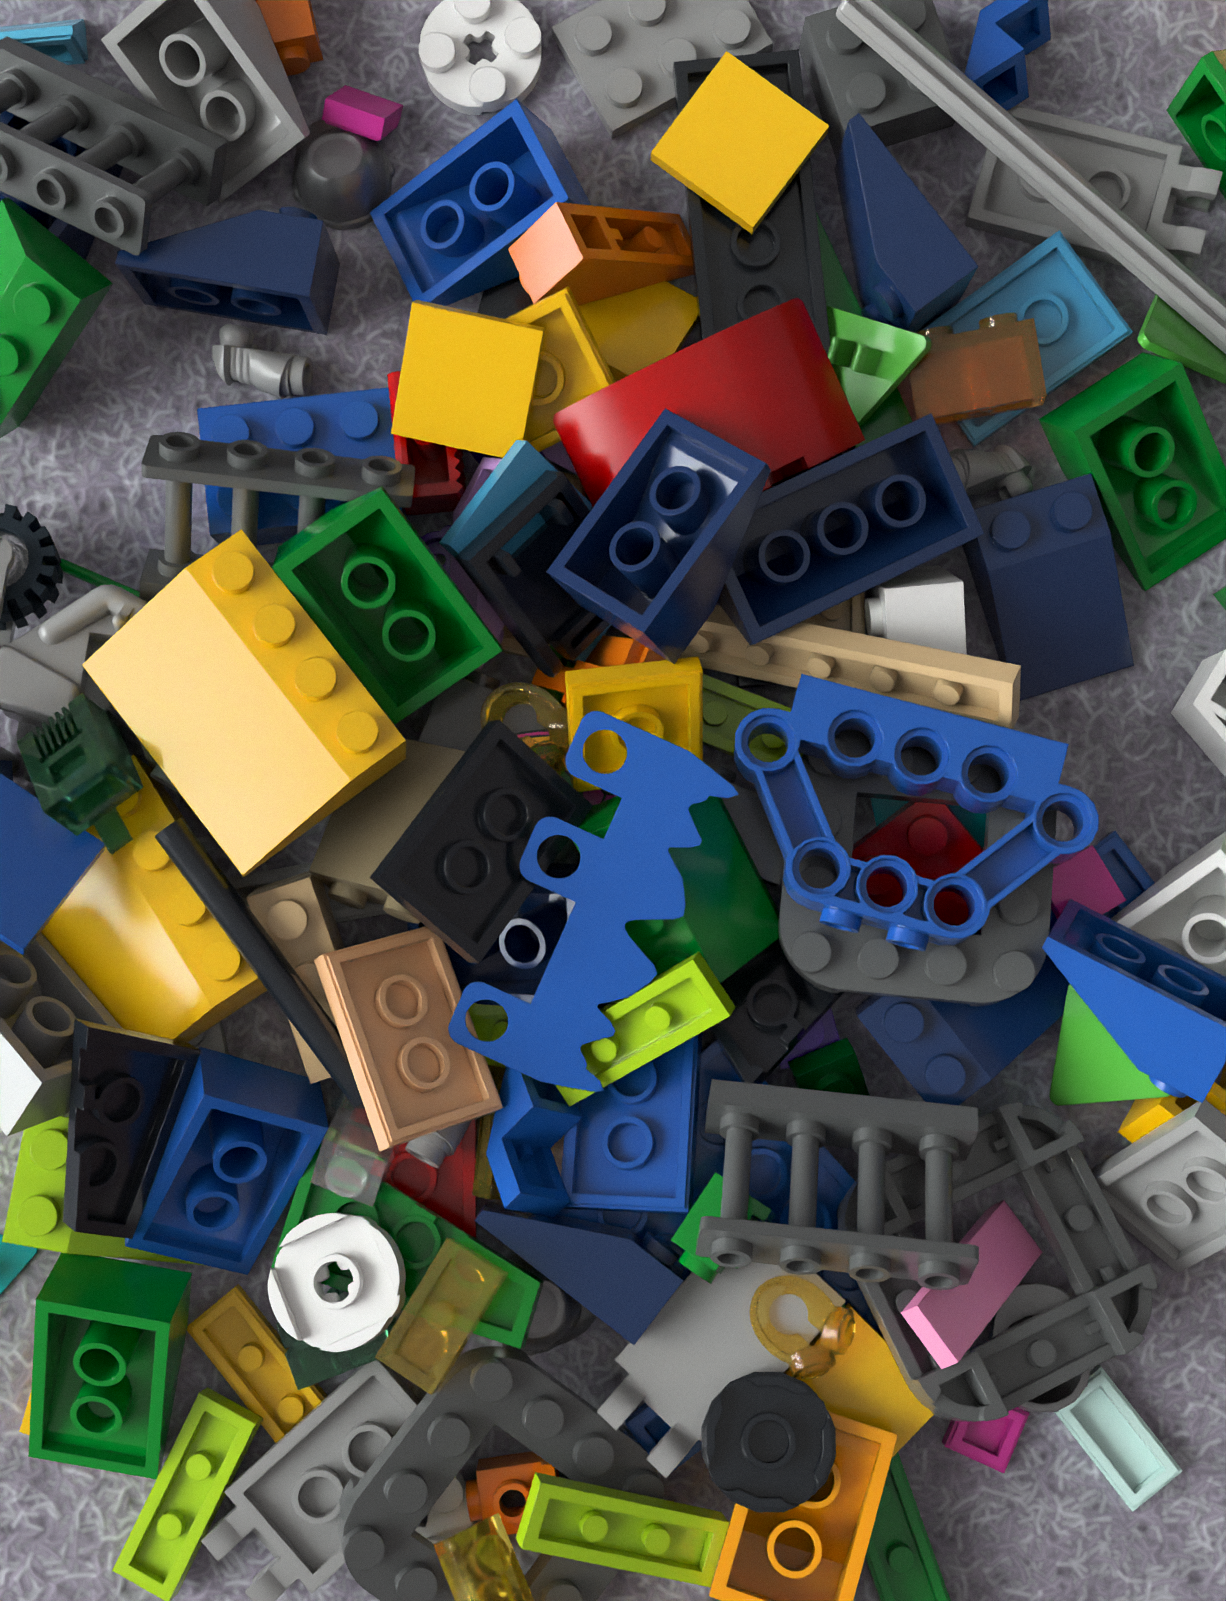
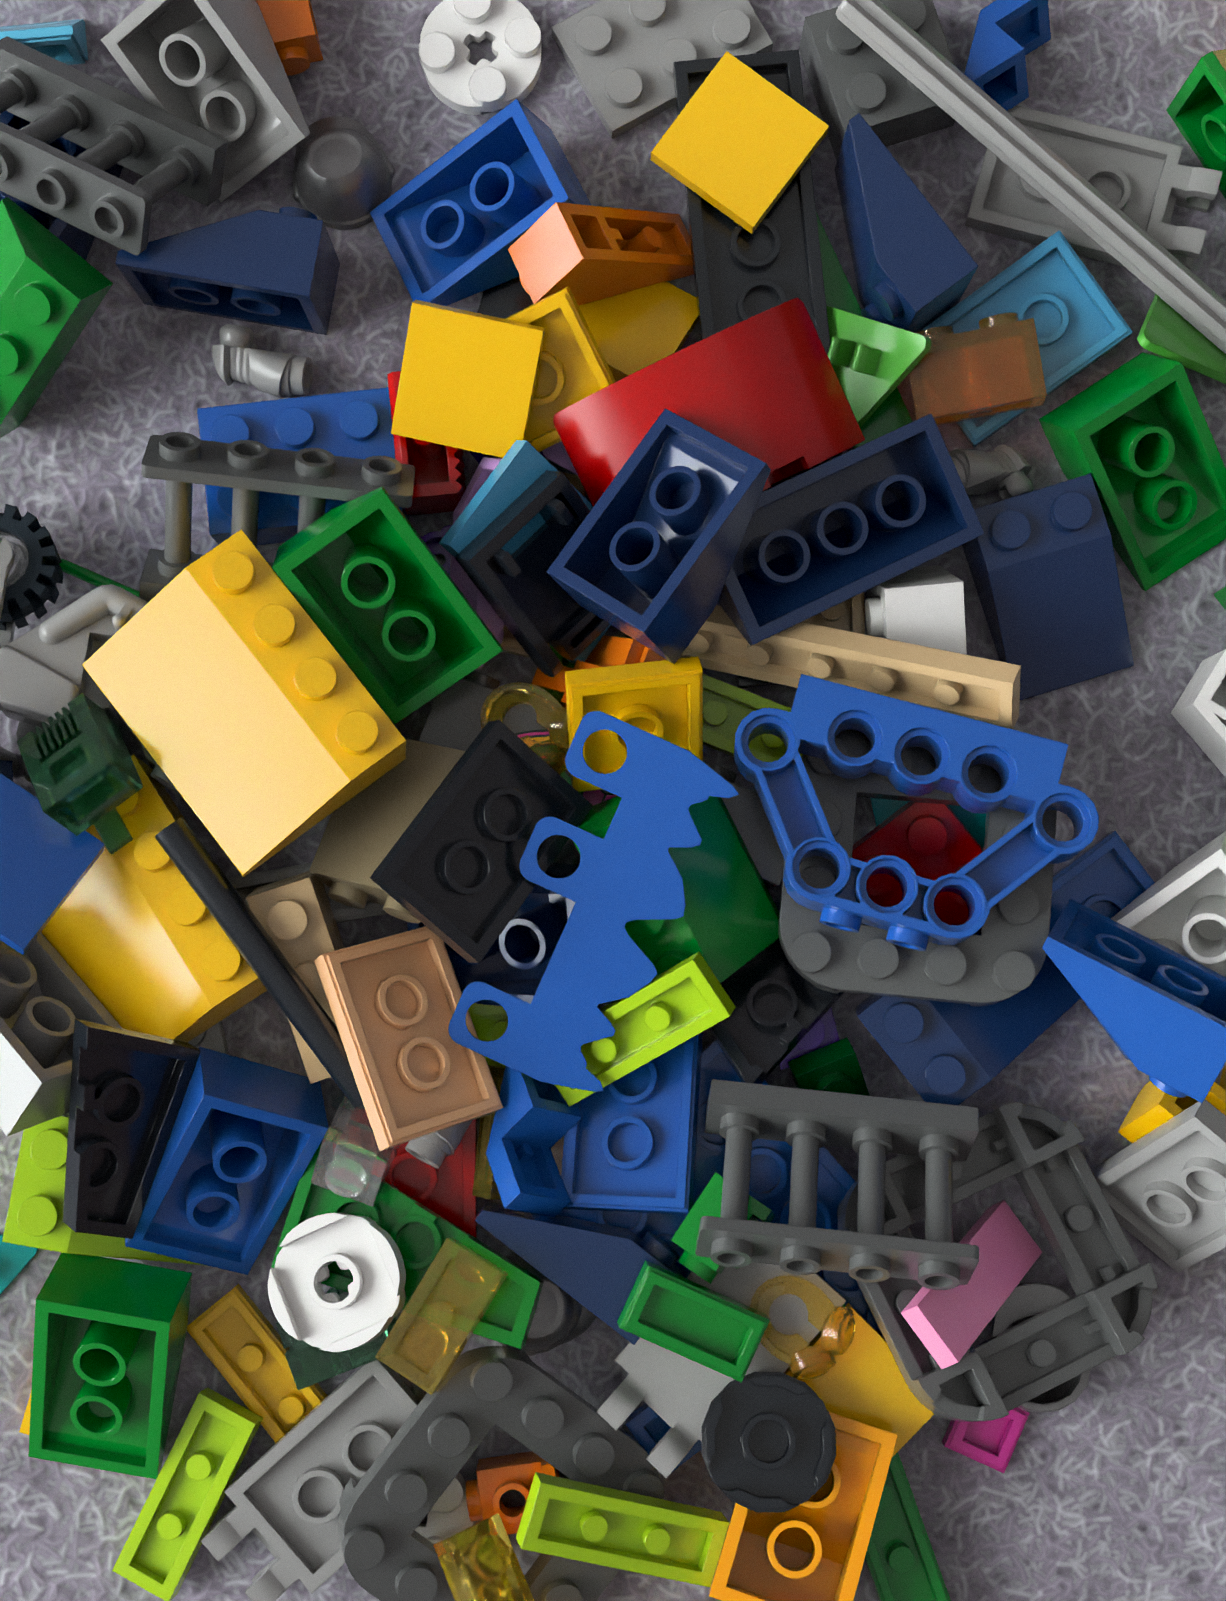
(361, 113): dark pink tile -> none
(693, 1321): none -> green tile
(1086, 882): dark pink tile -> none
(1091, 1063): bright green piece -> none
(1118, 1440): light aqua tile -> none

